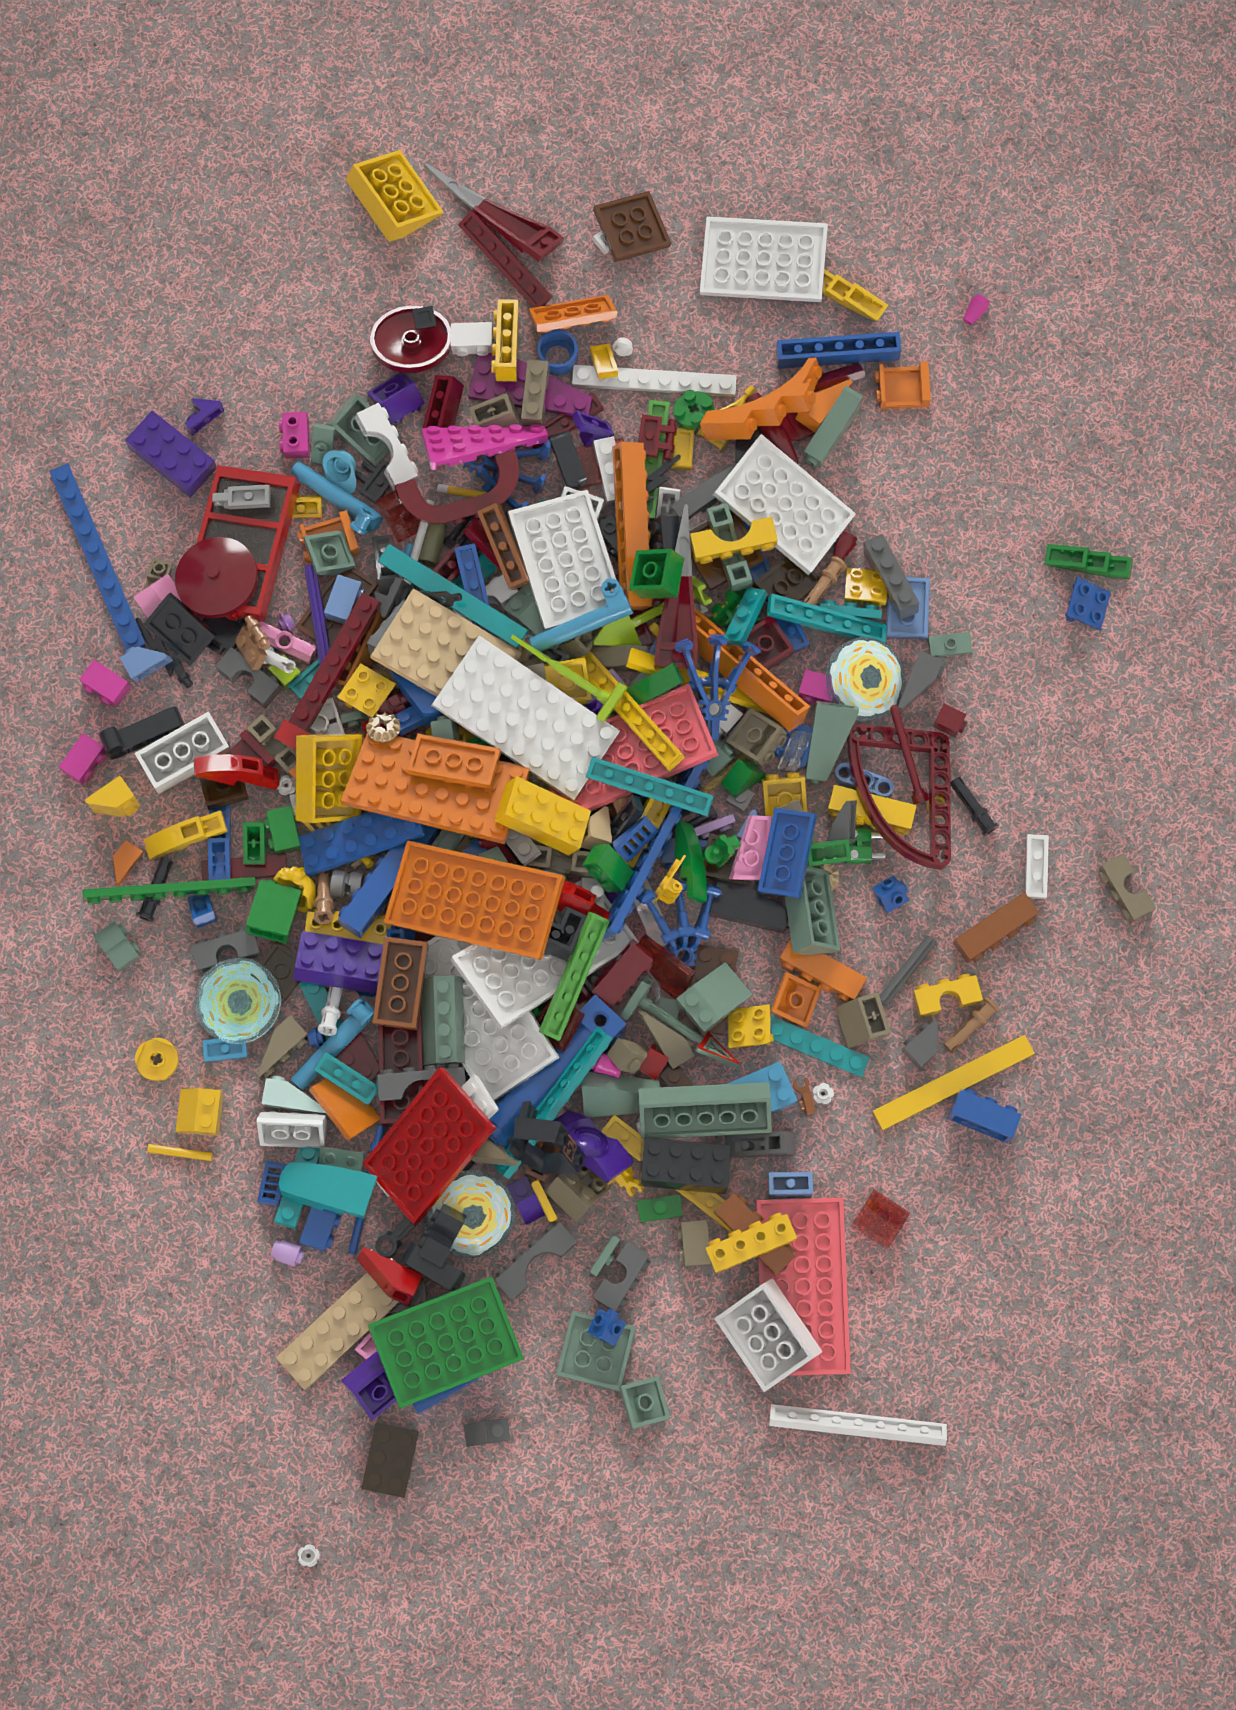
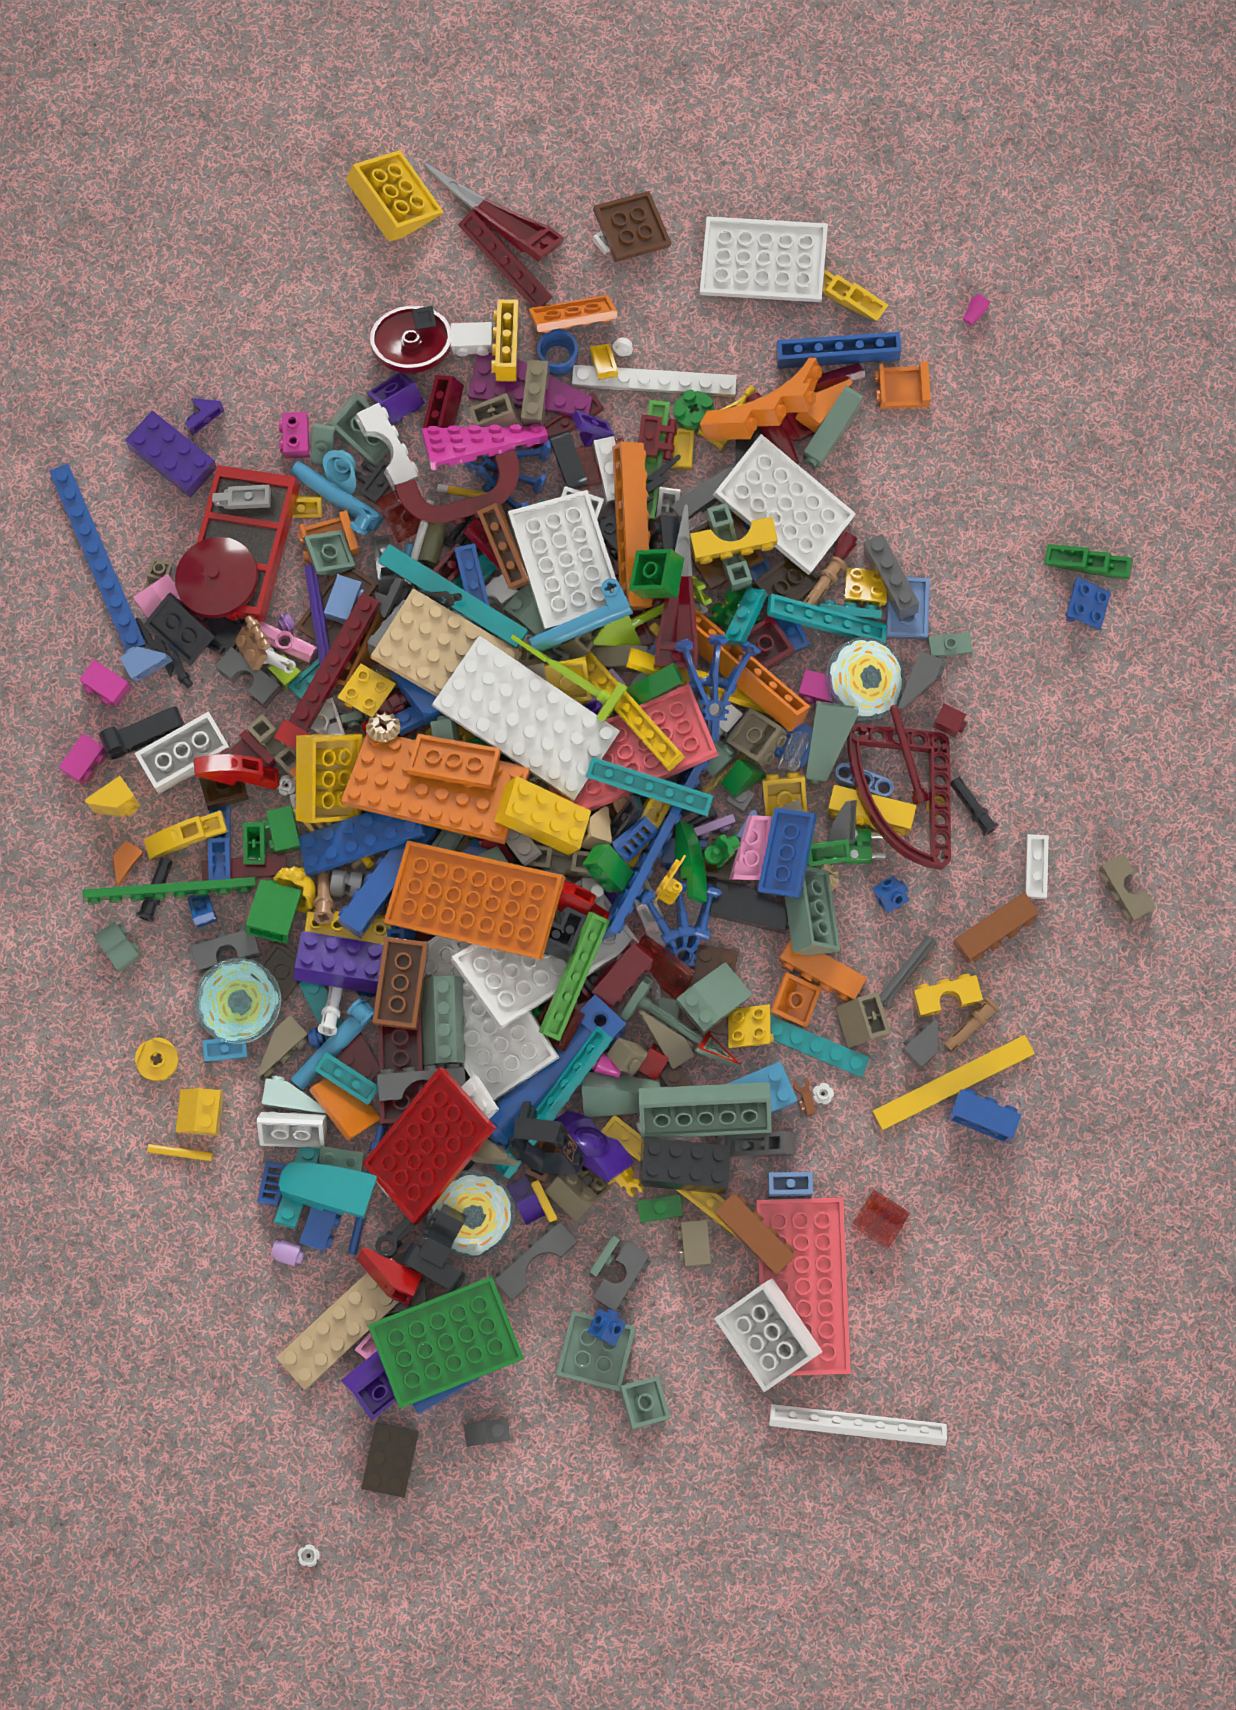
(750, 1243): yellow brick -> none

